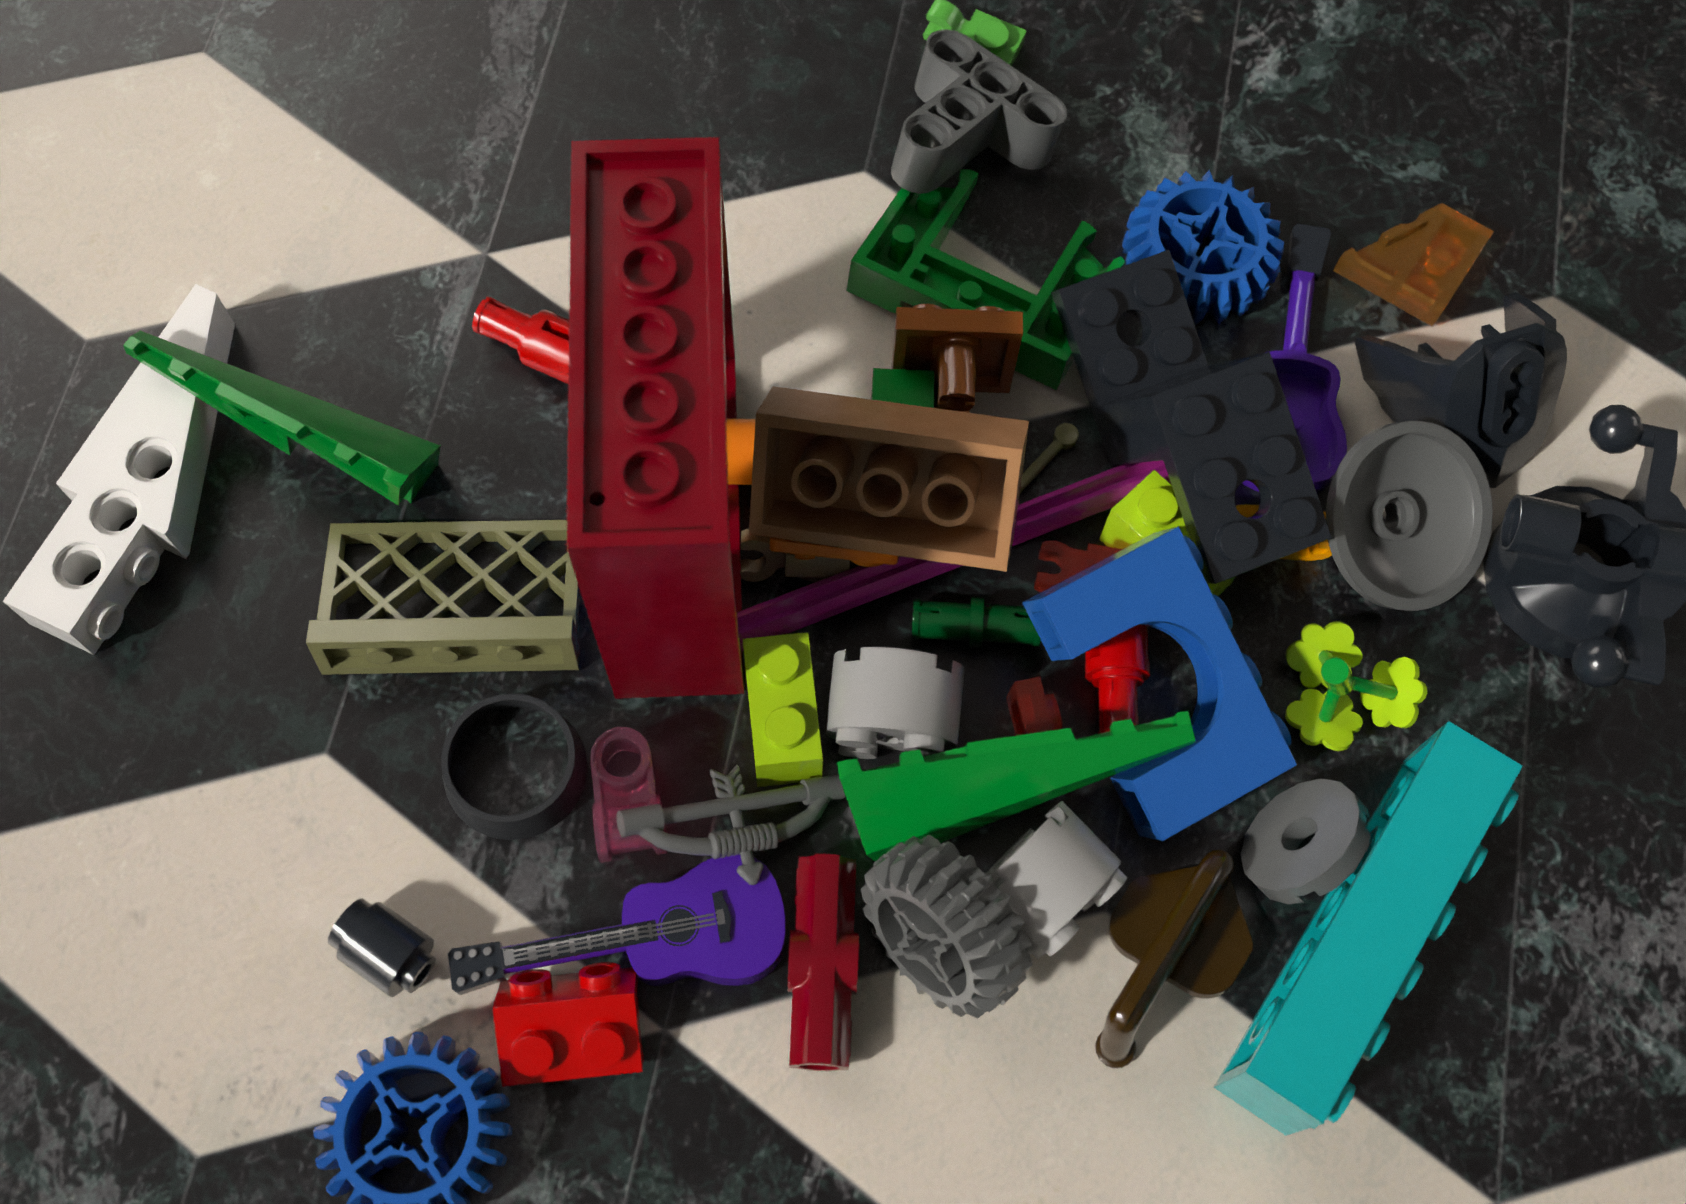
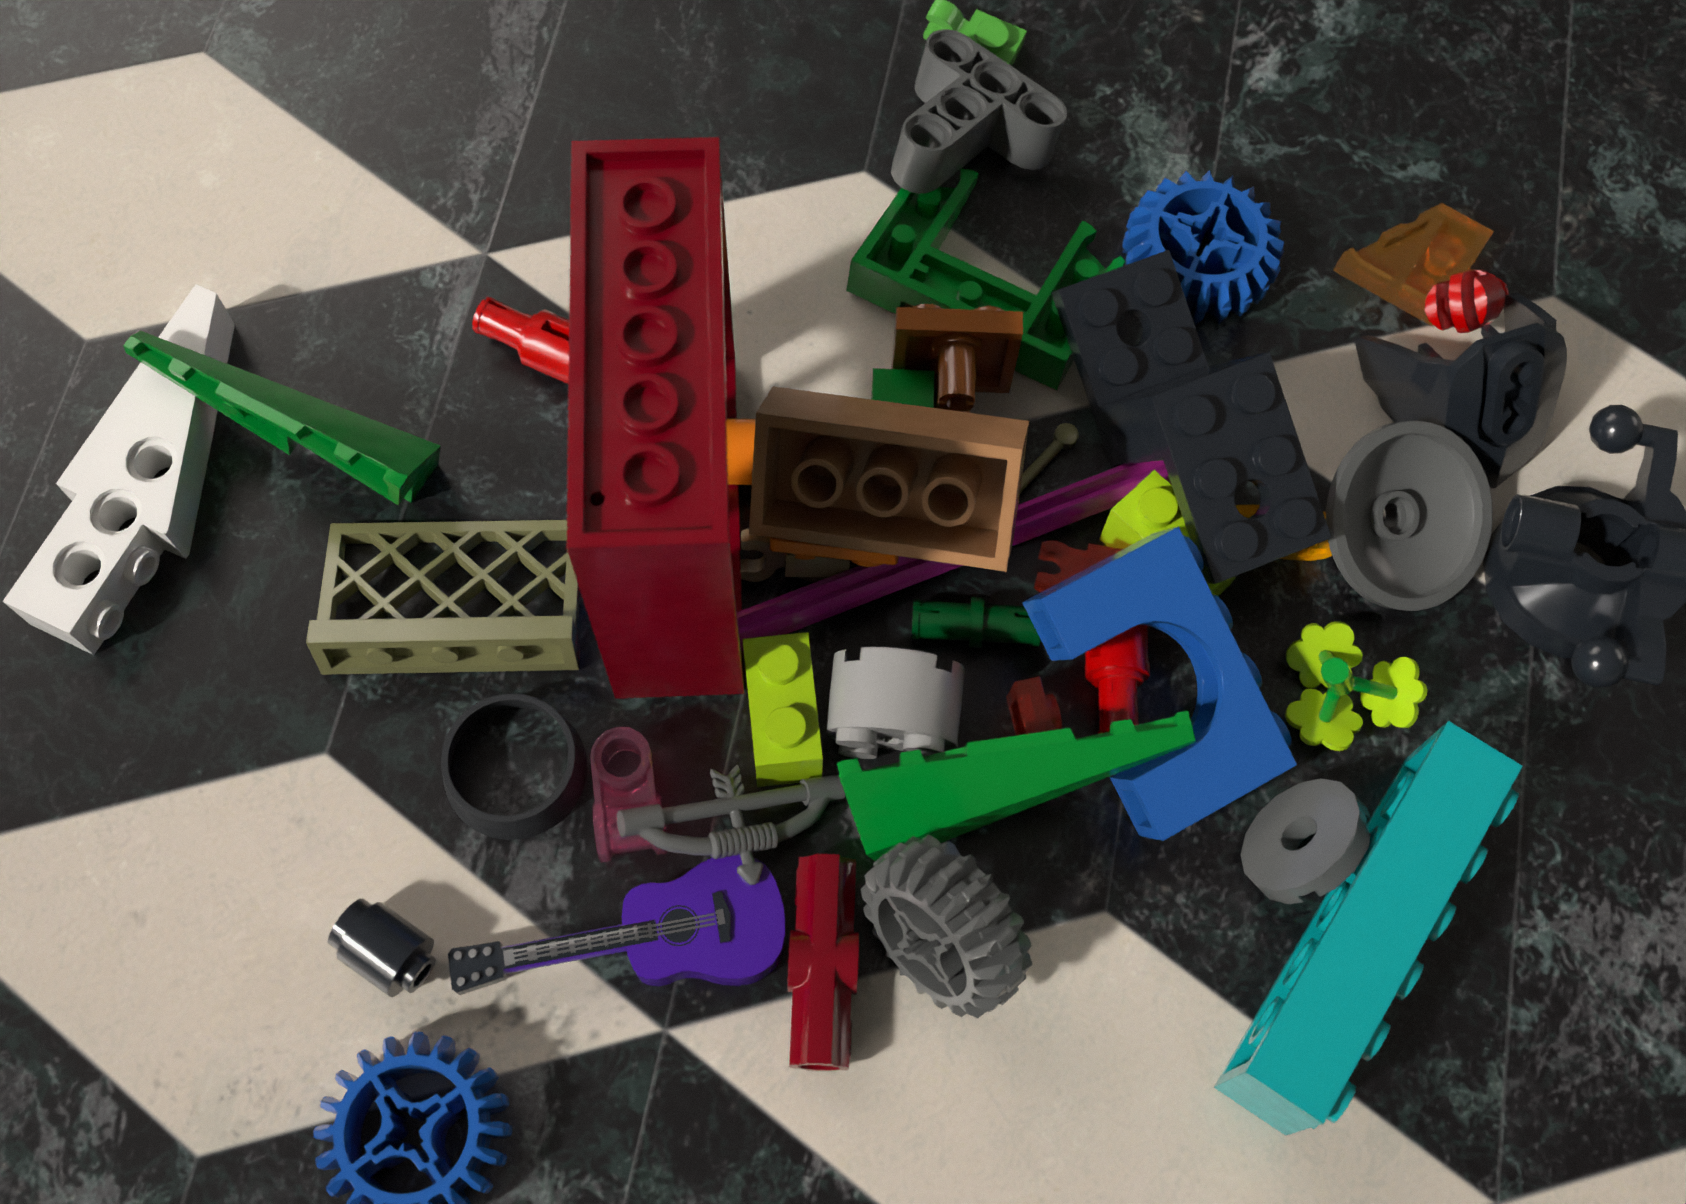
(568, 1024): red bracket -> none
(1055, 876): light grey brick -> none
(1177, 931): dark brown piece -> none
(1306, 379): dark purple piece -> none
(1466, 301): none -> red arm

